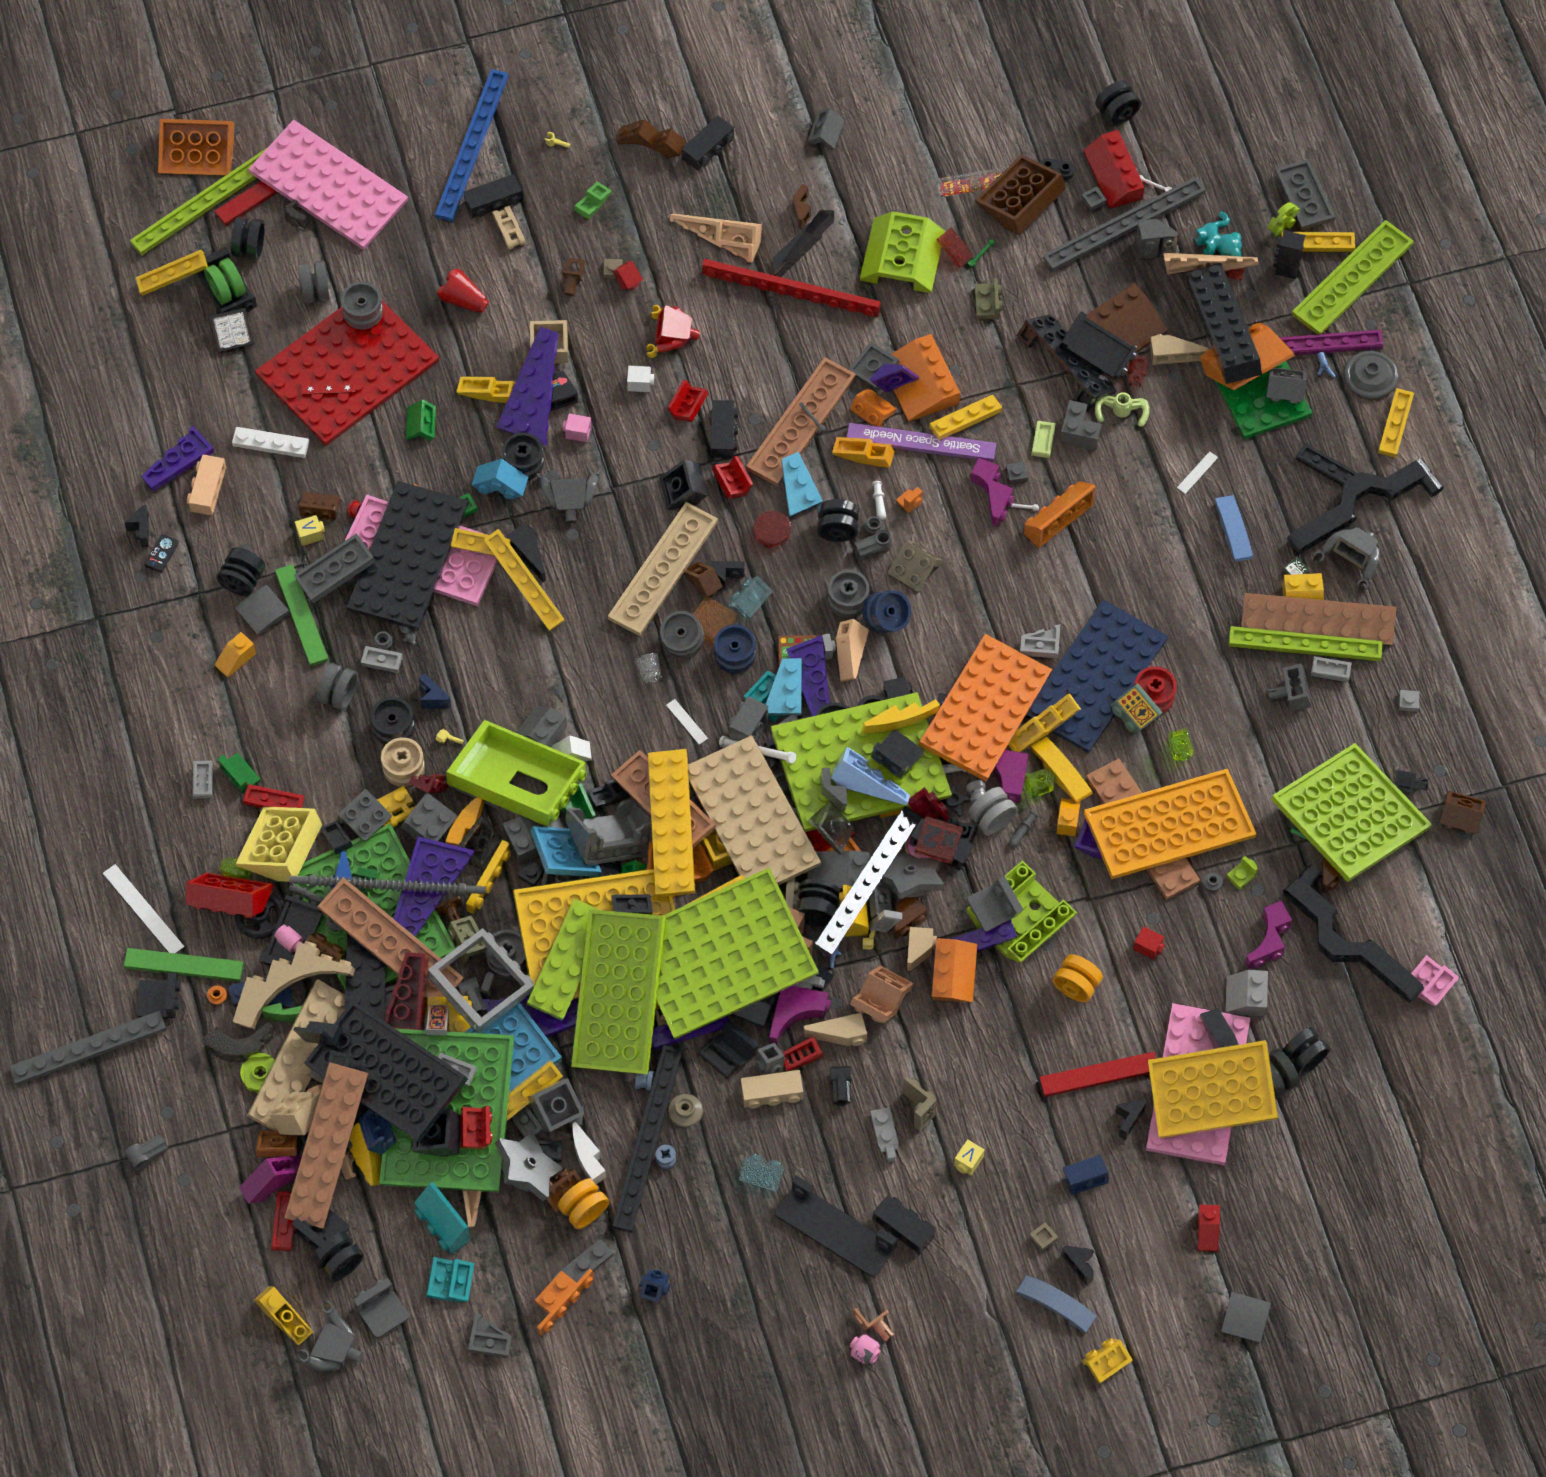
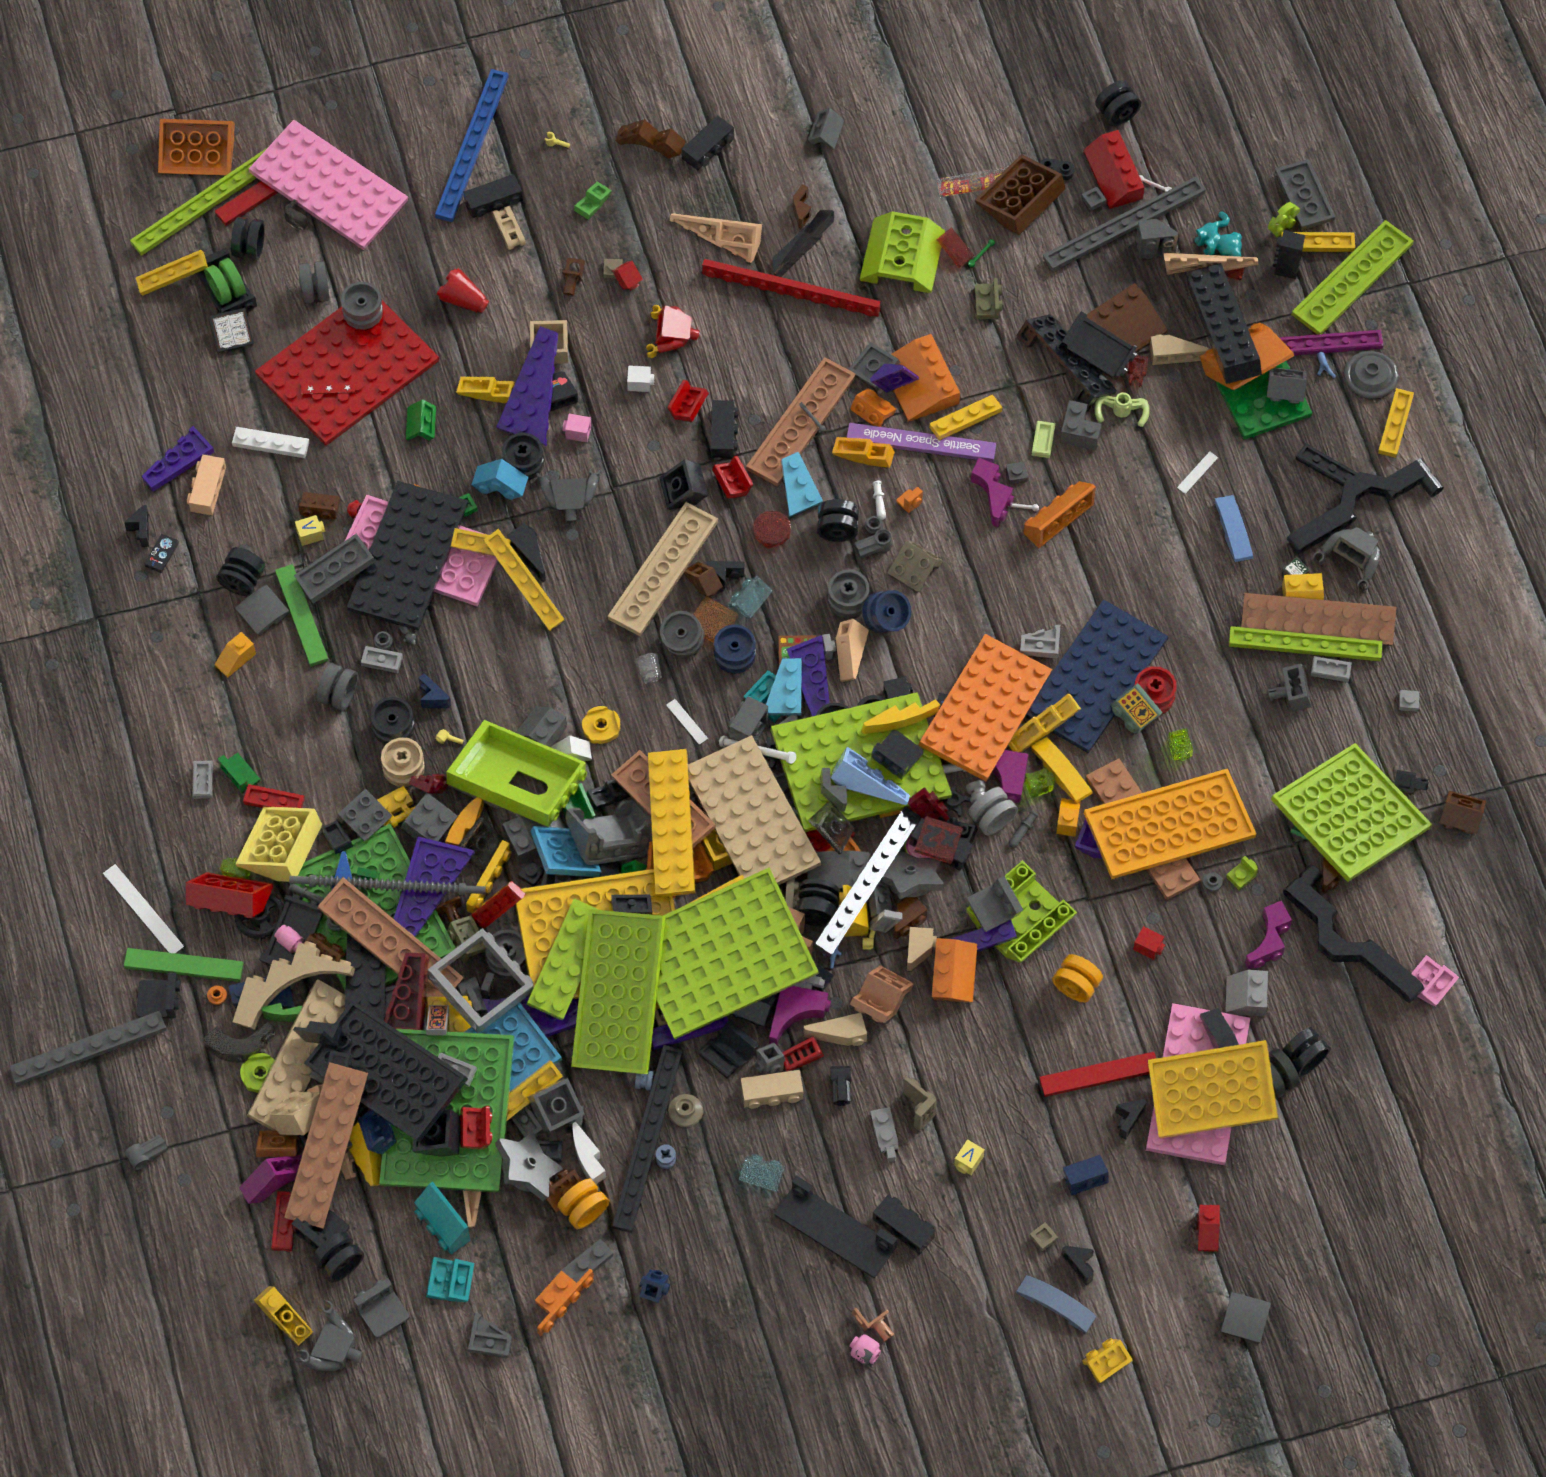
(497, 904): none -> red plate
(607, 717): none -> yellow plate

